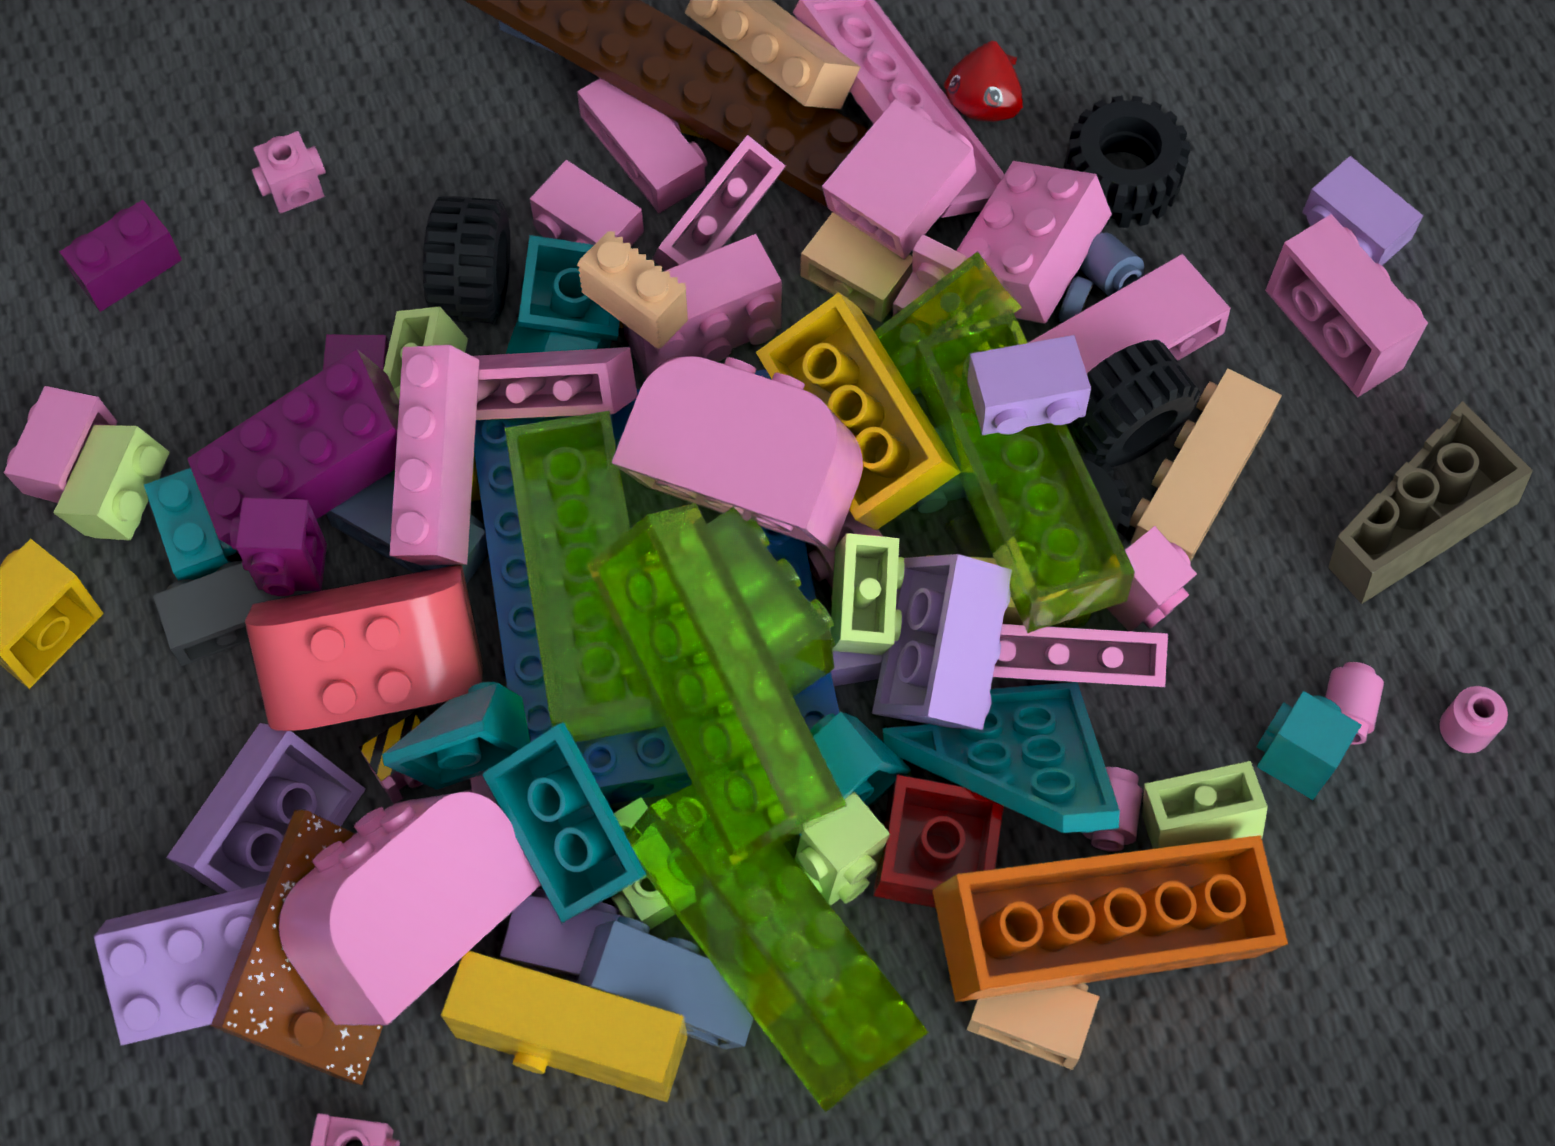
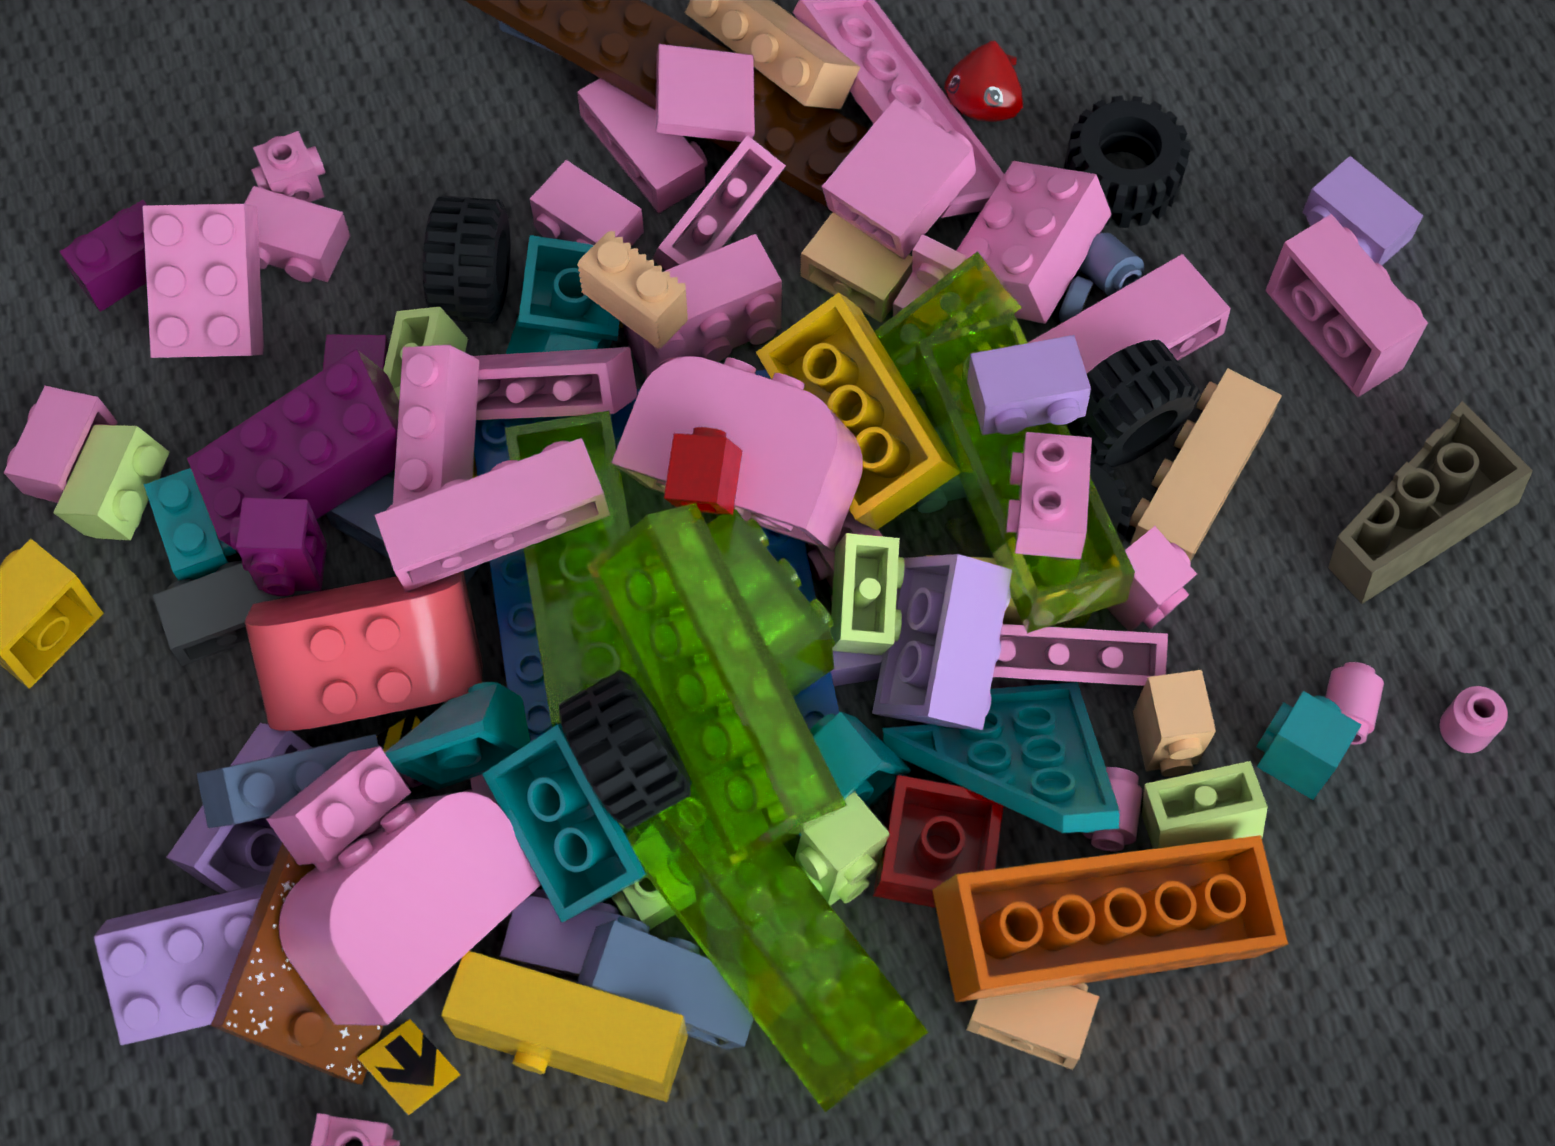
(203, 280): none -> bright pink brick
(265, 785): none -> sand blue brick
(298, 235): none -> bright pink brick
(338, 806): none -> bright pink brick
(408, 1066): none -> yellow sticker
(492, 514): none -> bright pink brick
(624, 749): none -> black tyre
(703, 471): none -> red brick
(704, 93): none -> bright pink tile
(1052, 495): none -> bright pink brick
(1174, 722): none -> light nougat brick

